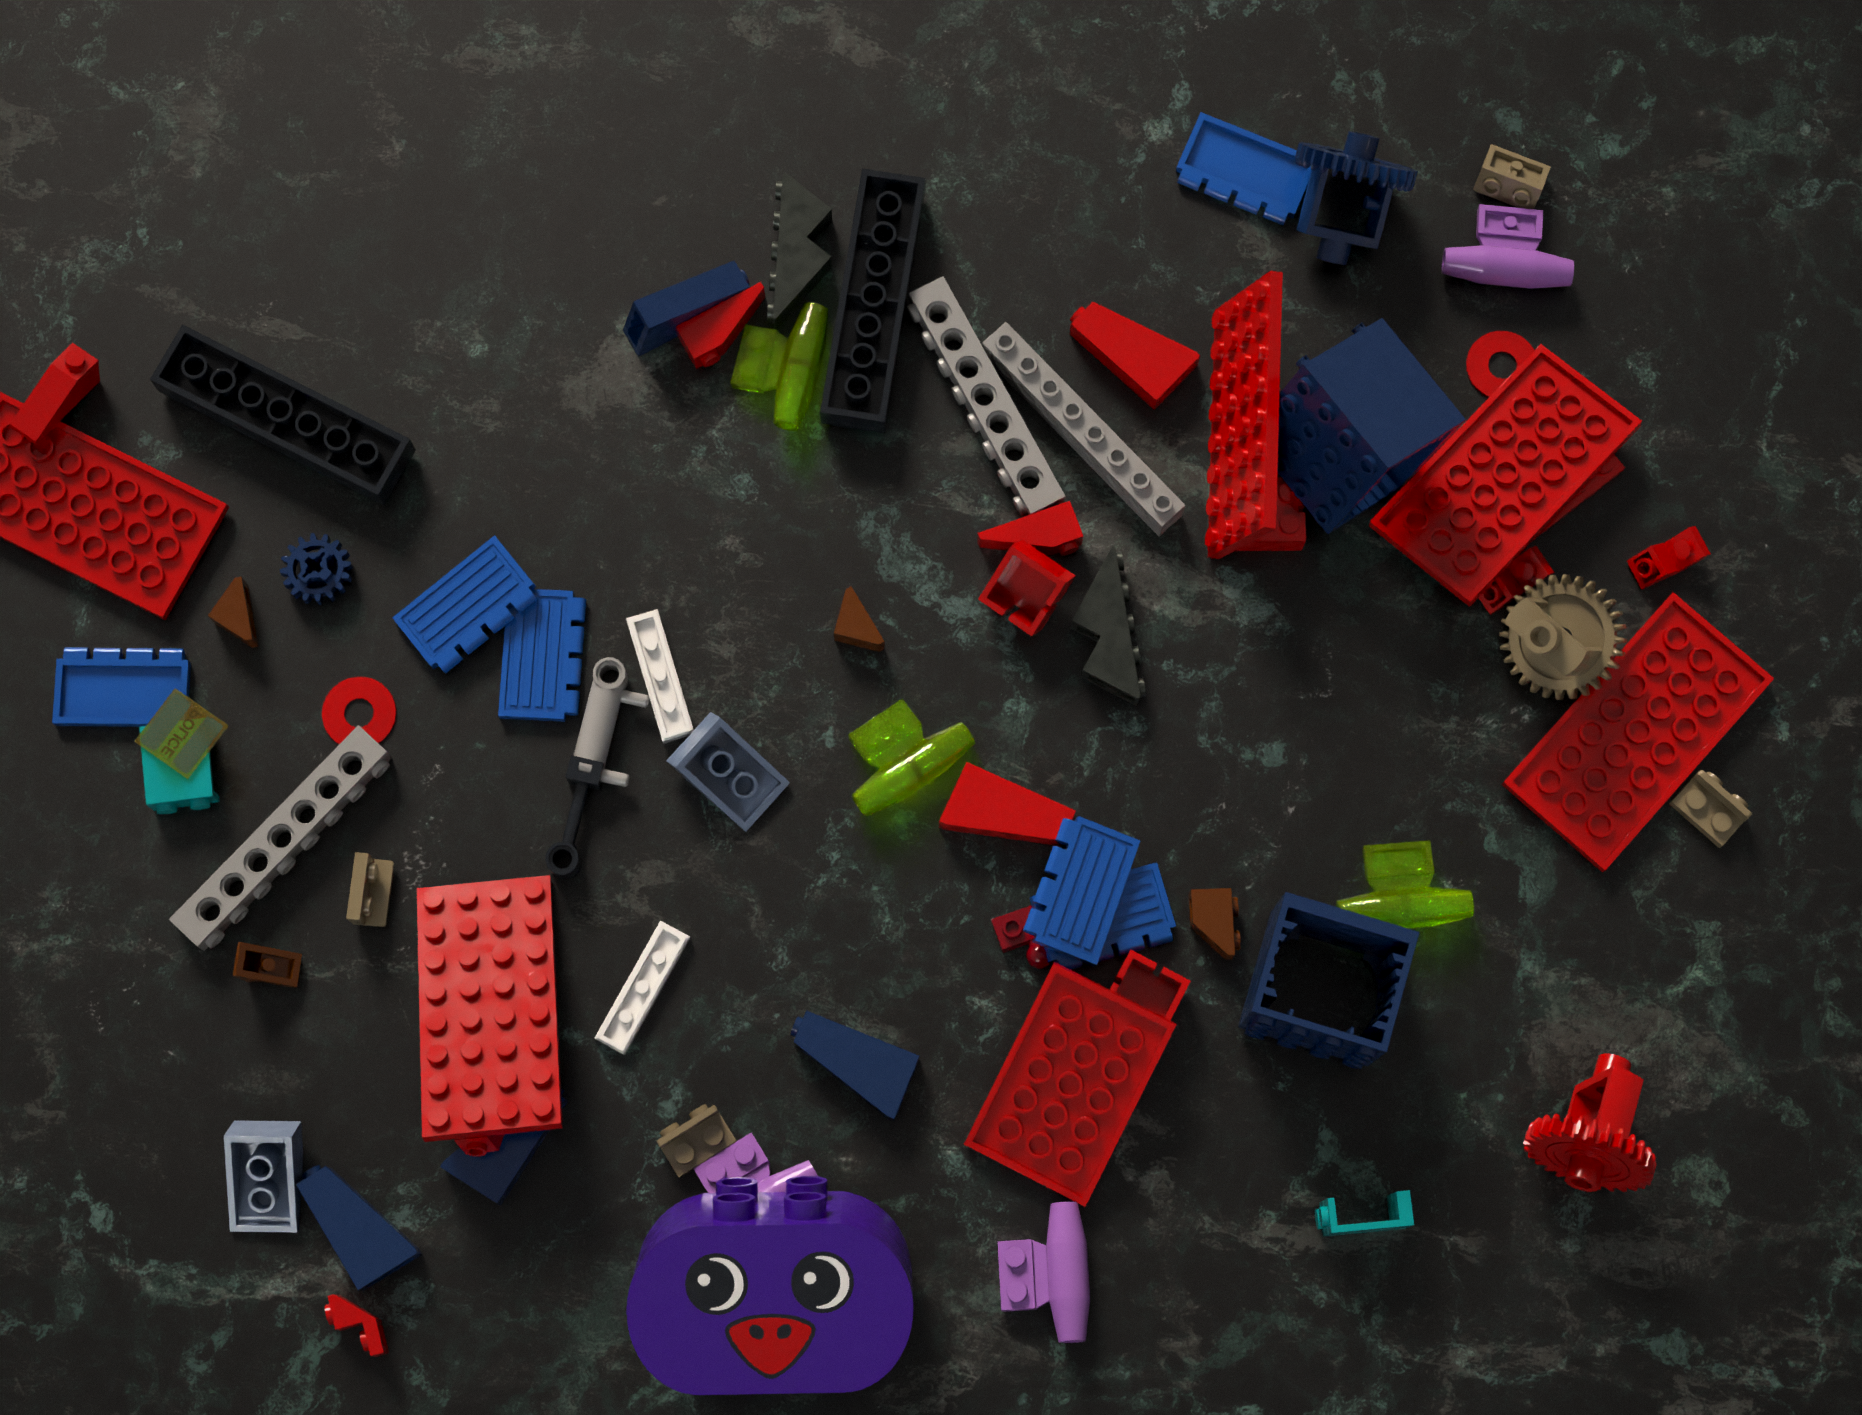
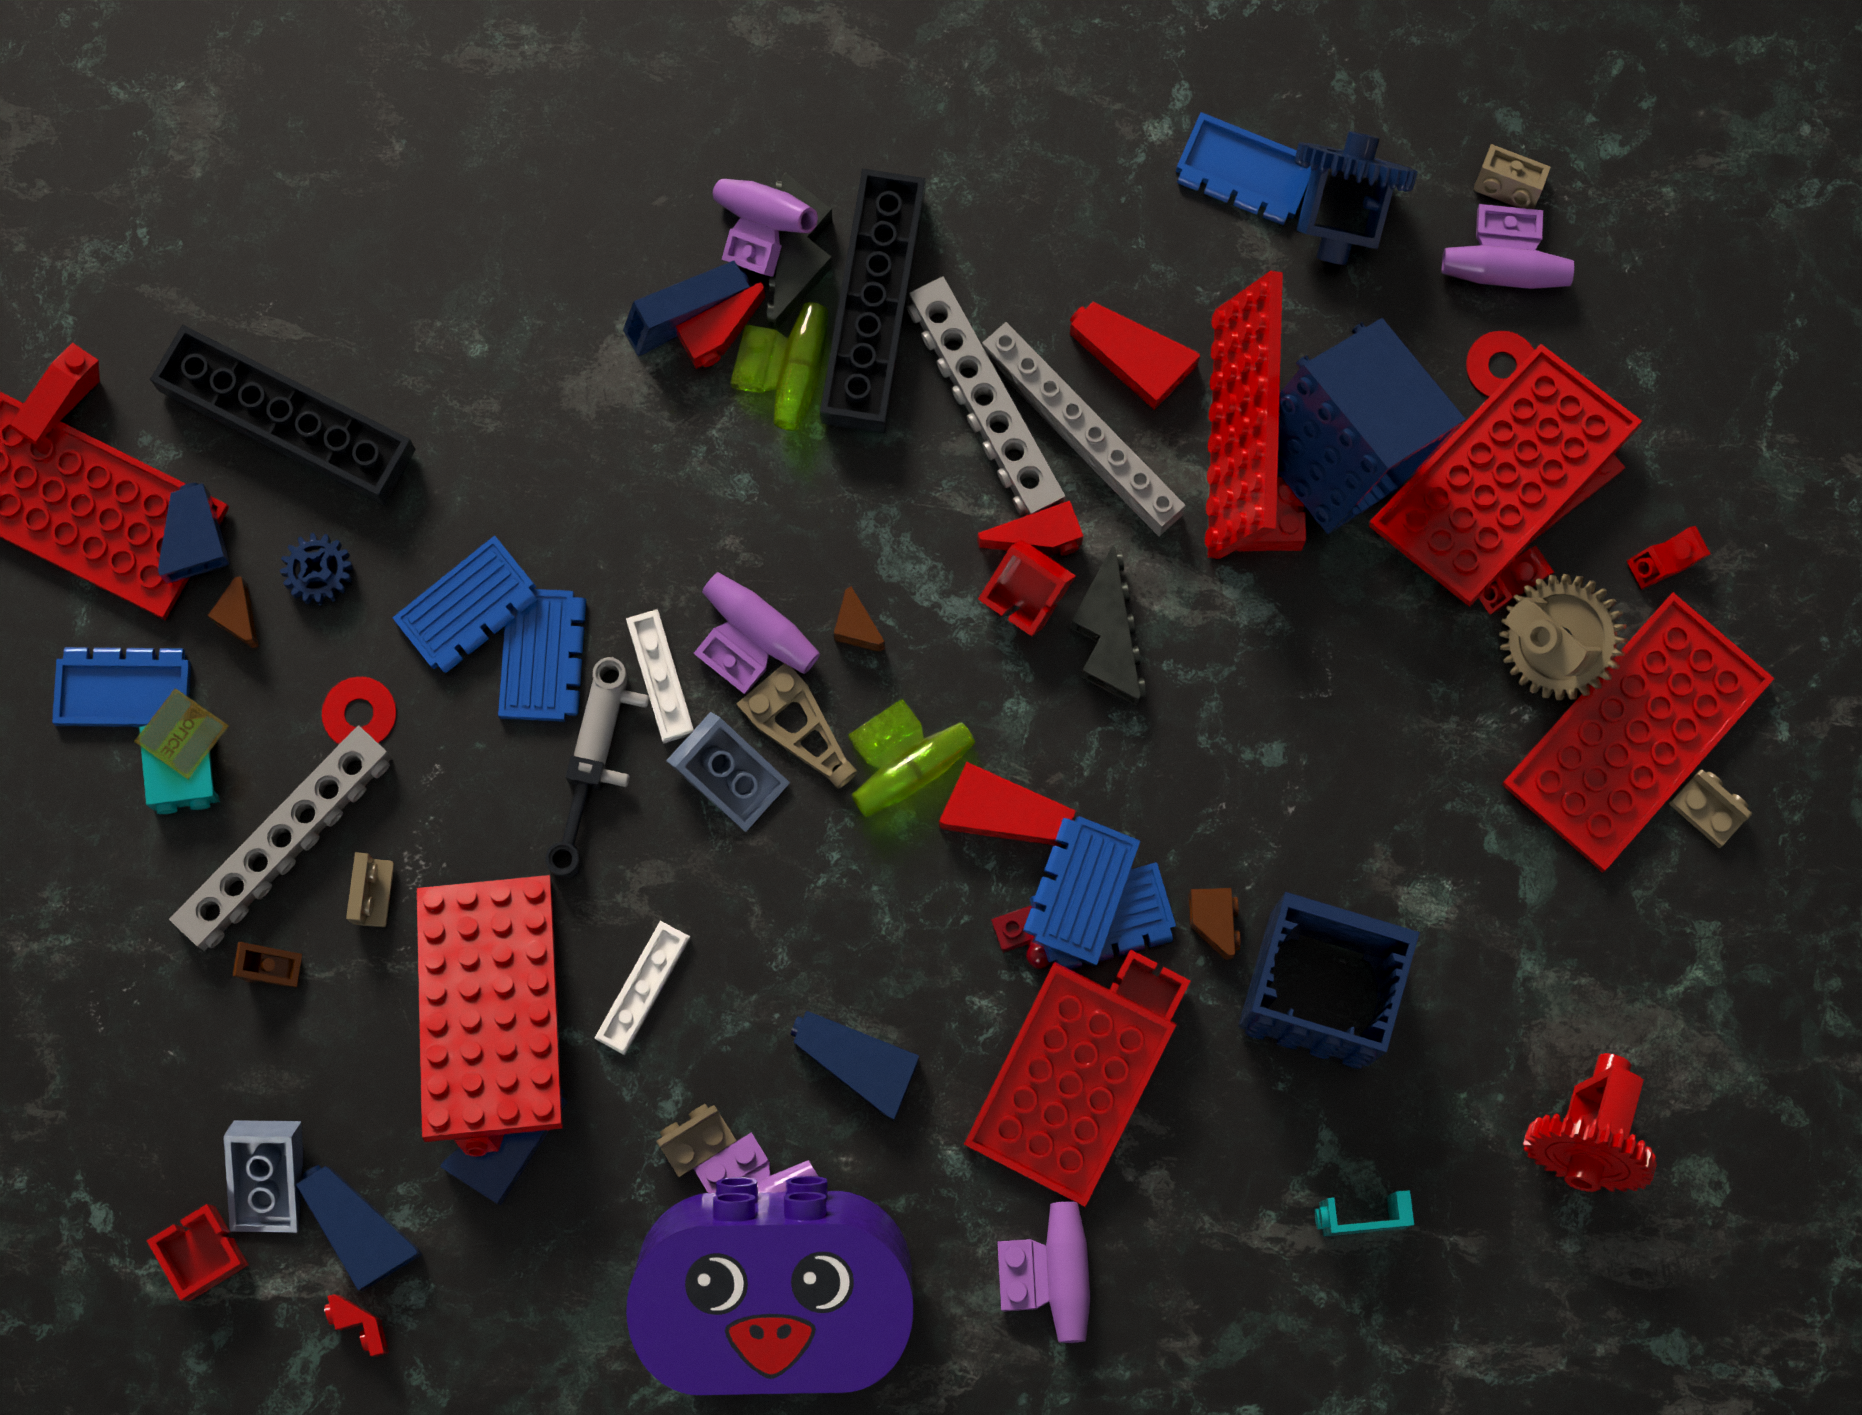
(191, 535): none -> dark blue slope
(197, 1257): none -> red piece
(753, 632): none -> medium lavender plate
(762, 215): none -> medium lavender plate
(775, 695): none -> dark tan plate
(1401, 888): clear neon green plate -> none

